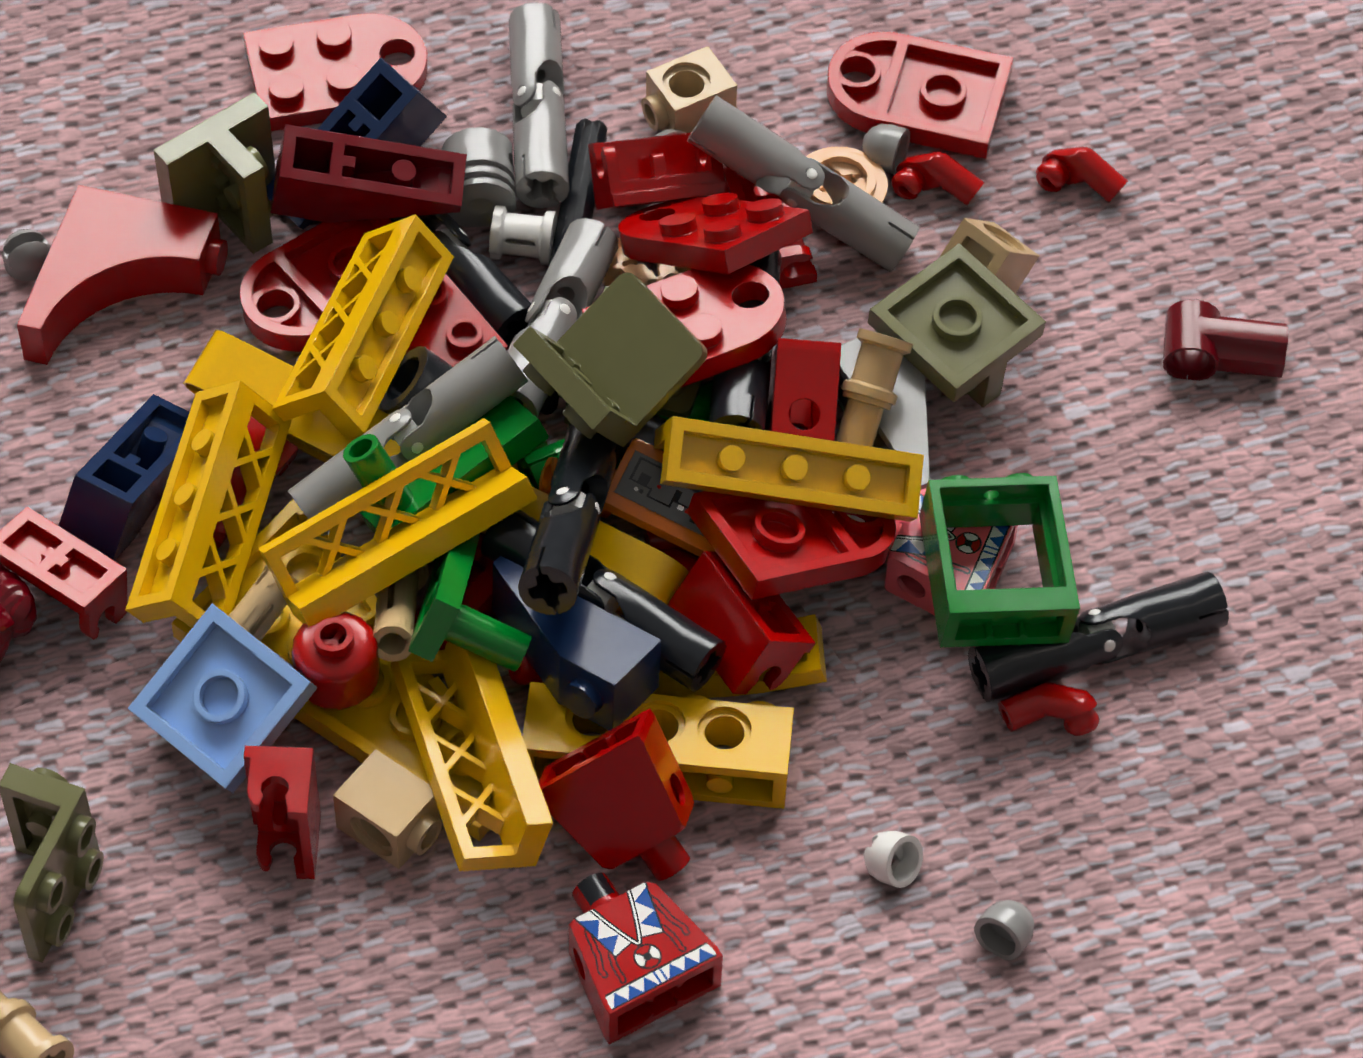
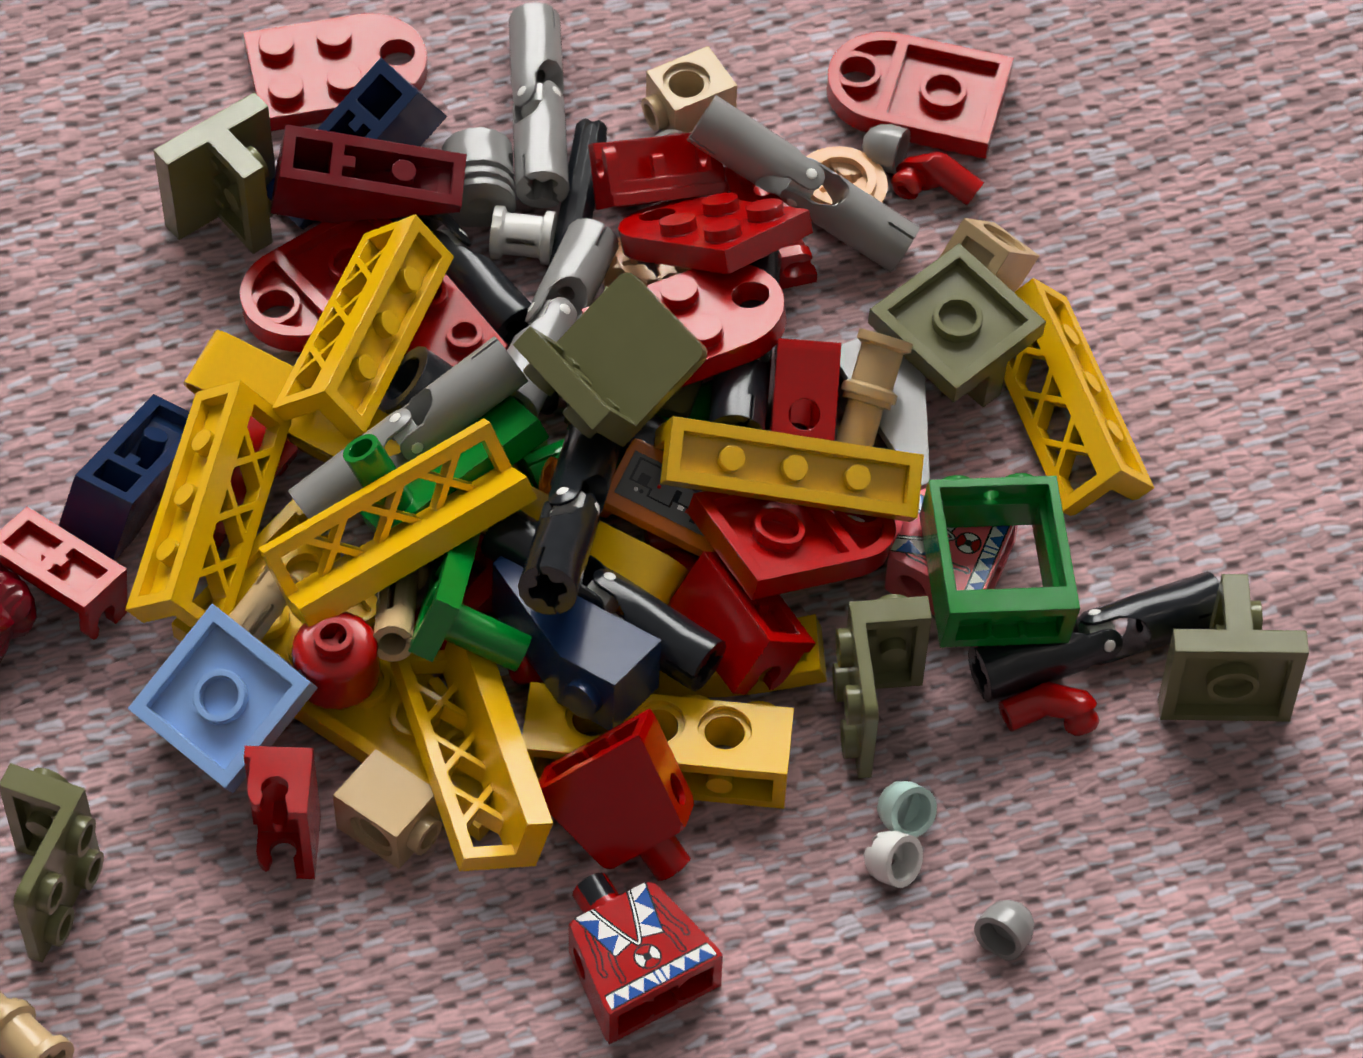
(25, 254): light grey hinge -> none
(115, 251): arch -> none
(876, 650): none -> olive bracket
(907, 808): none -> light aqua hinge
(1079, 166): red arm -> none
(1088, 399): none -> yellow fence
(1204, 342): dark red piece -> none
(1234, 665): none -> olive bracket

